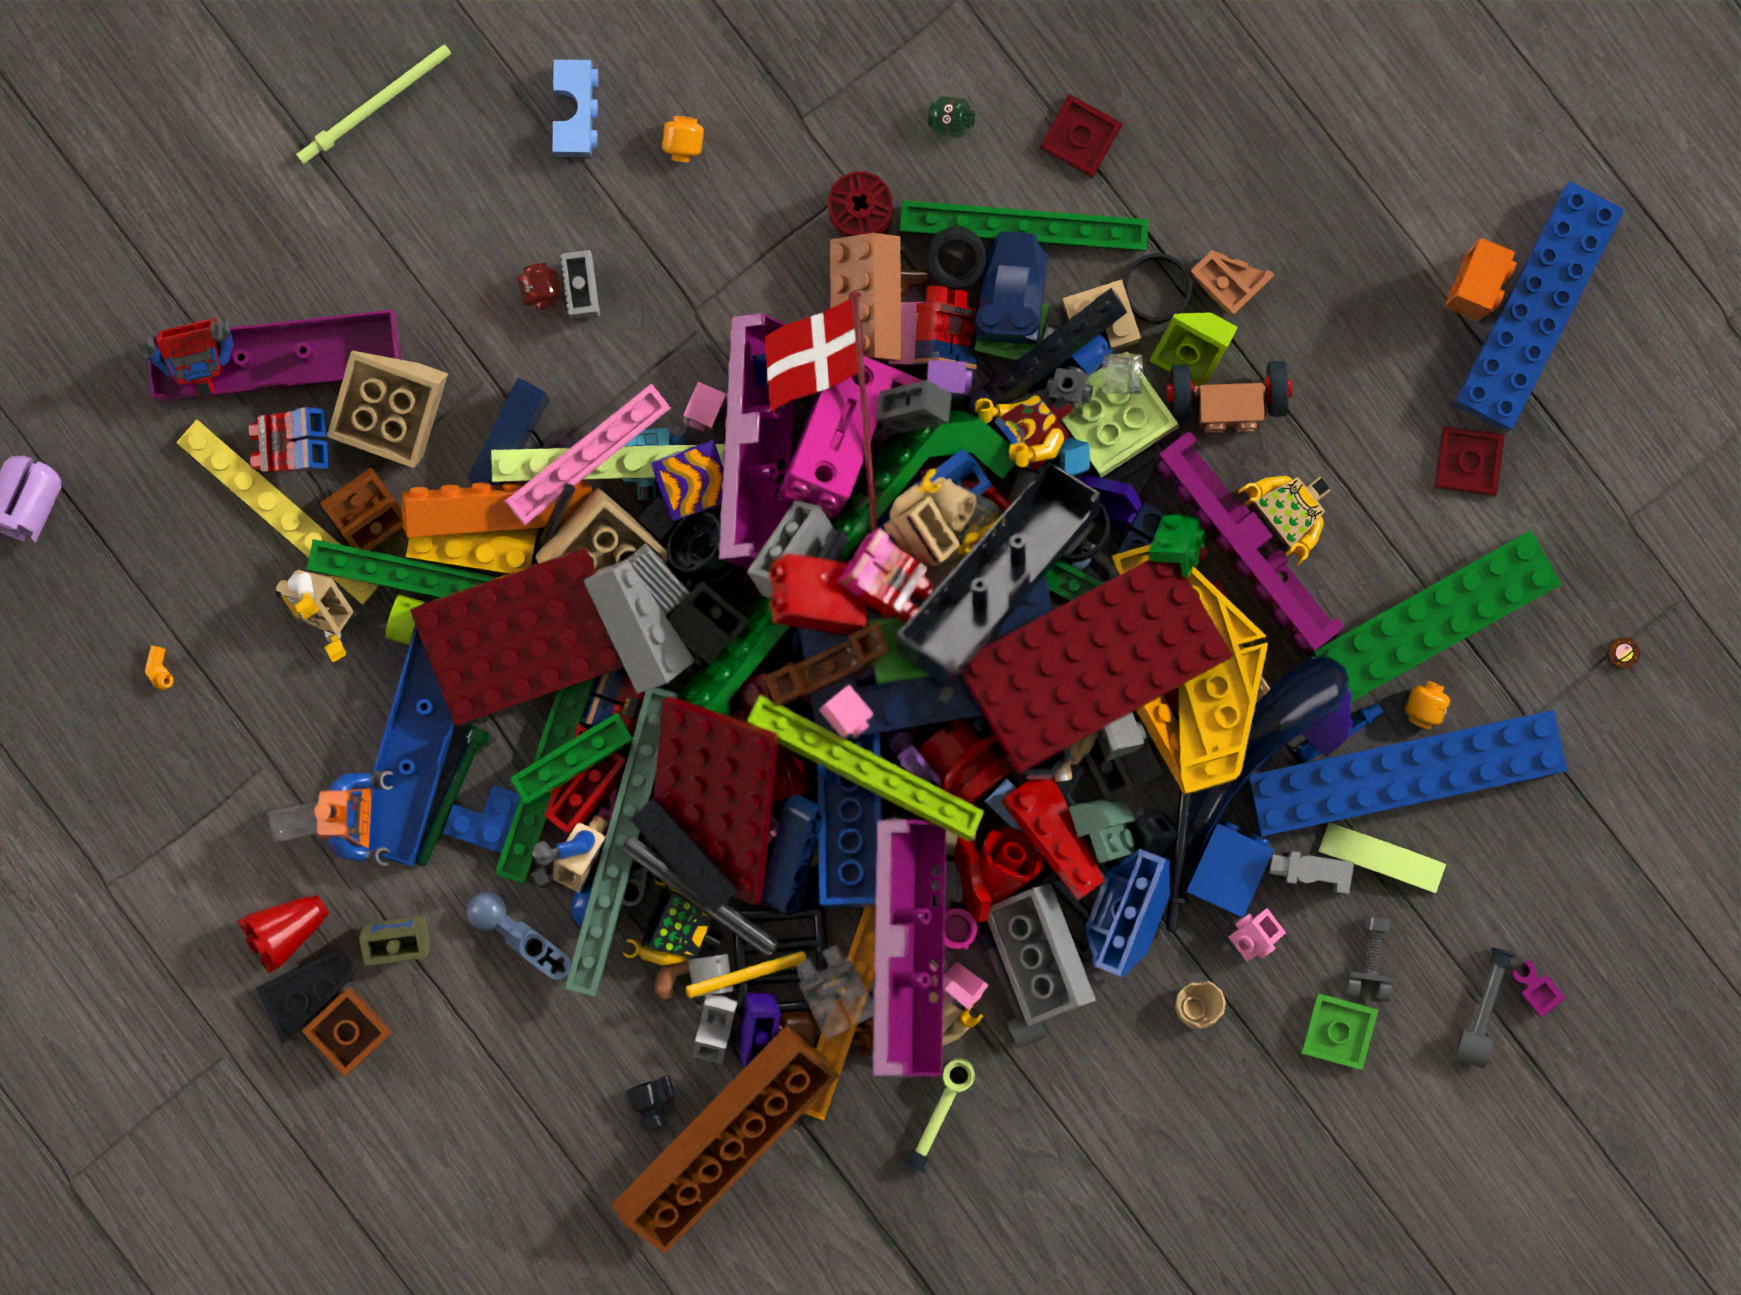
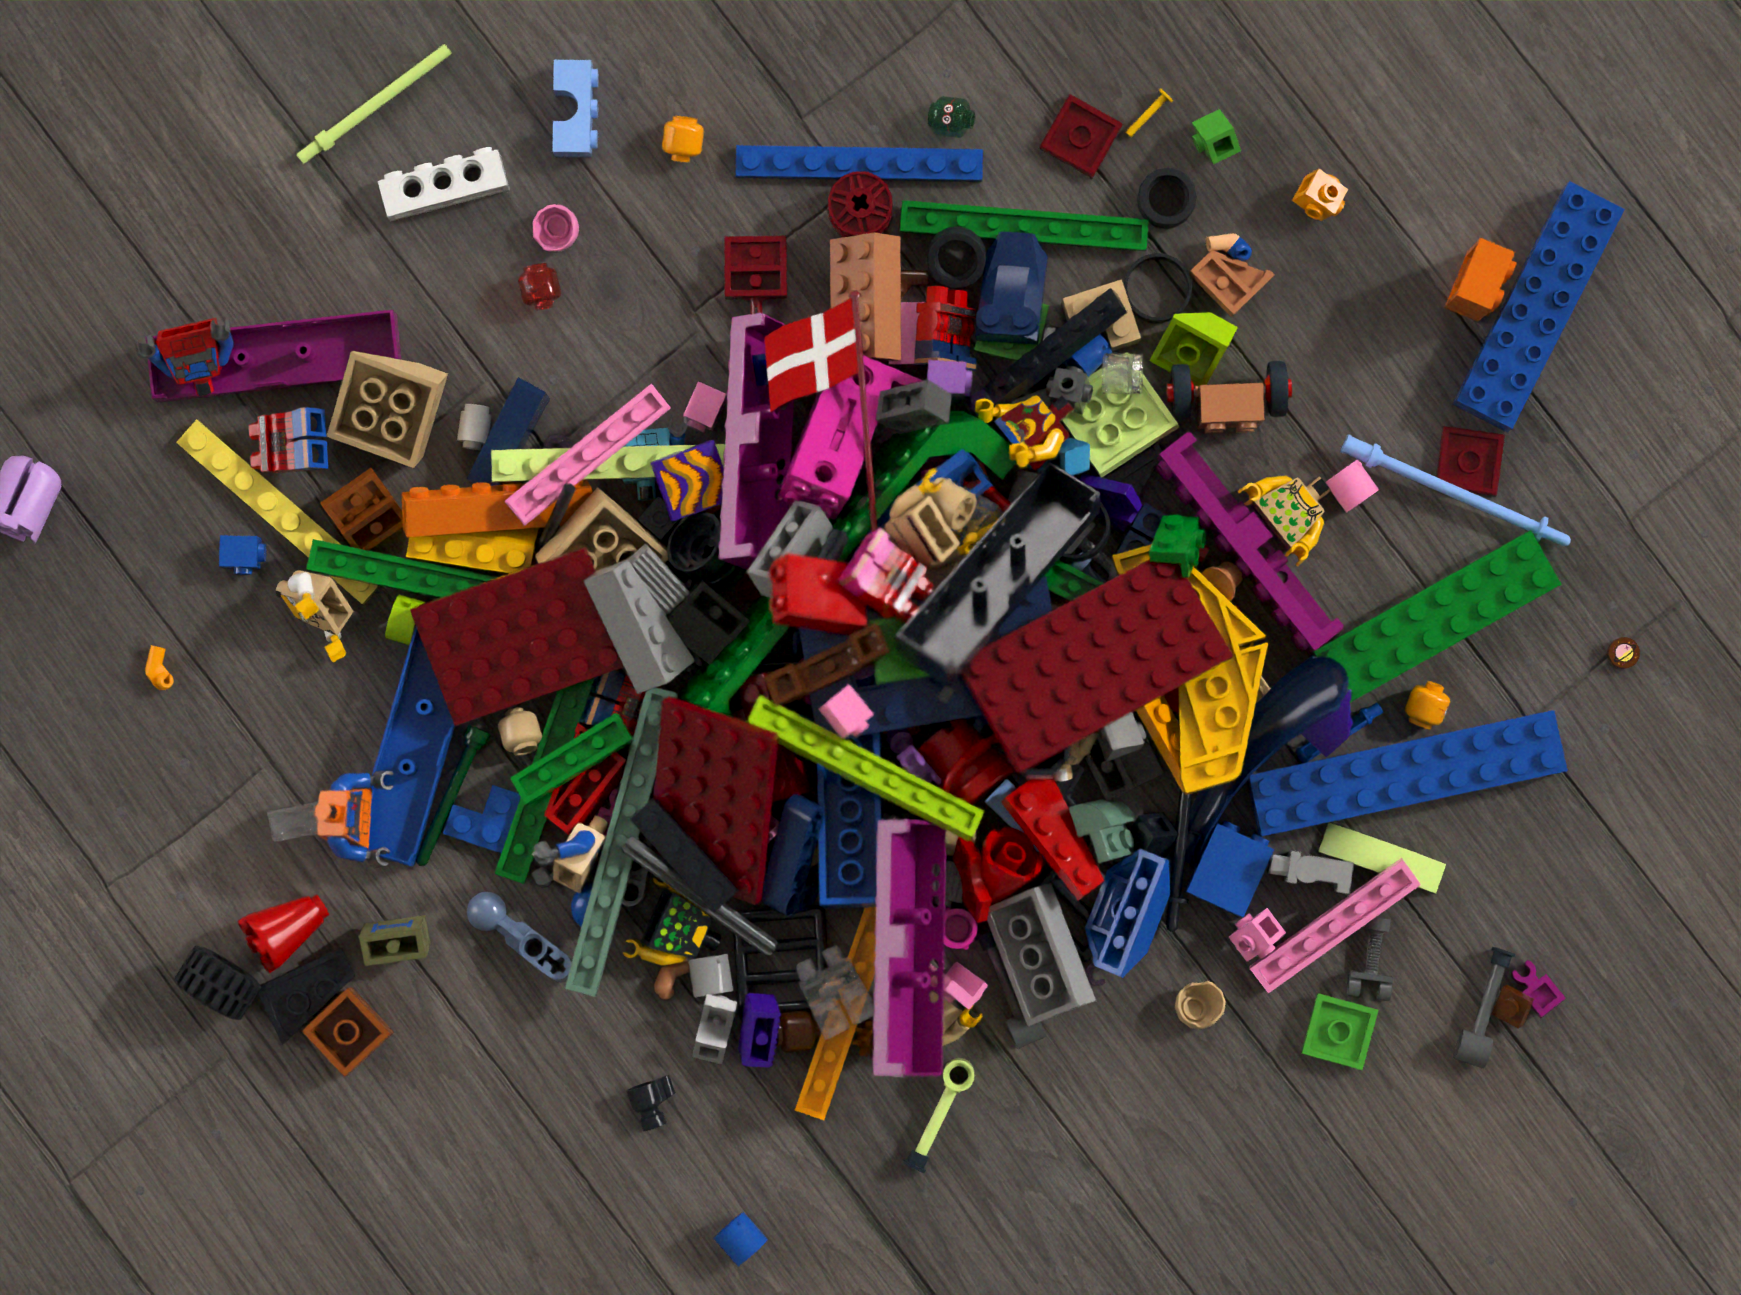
(217, 983): none -> black tyre
(241, 553): none -> blue brick
(474, 426): none -> white brick
(491, 181): none -> white brick
(519, 731): none -> tan head
(555, 228): none -> bright pink hair
(580, 284): light grey brick -> none
(725, 1140): dark orange brick -> none
(740, 1239): none -> blue piece
(745, 974): yellow bar -> none
(755, 269): none -> dark red plate
(835, 162): none -> blue plate
(1149, 112): none -> yellow pin
(1172, 175): none -> black tyre
(1215, 137): none -> bright green brick
(1224, 578): none -> nougat piece
(1231, 244): none -> arm
(1320, 195): none -> light orange brick
(1335, 925): none -> bright pink plate
(1352, 486): none -> bright pink piece
(1374, 456): none -> light blue bar
(1512, 1006): none -> reddish brown plate

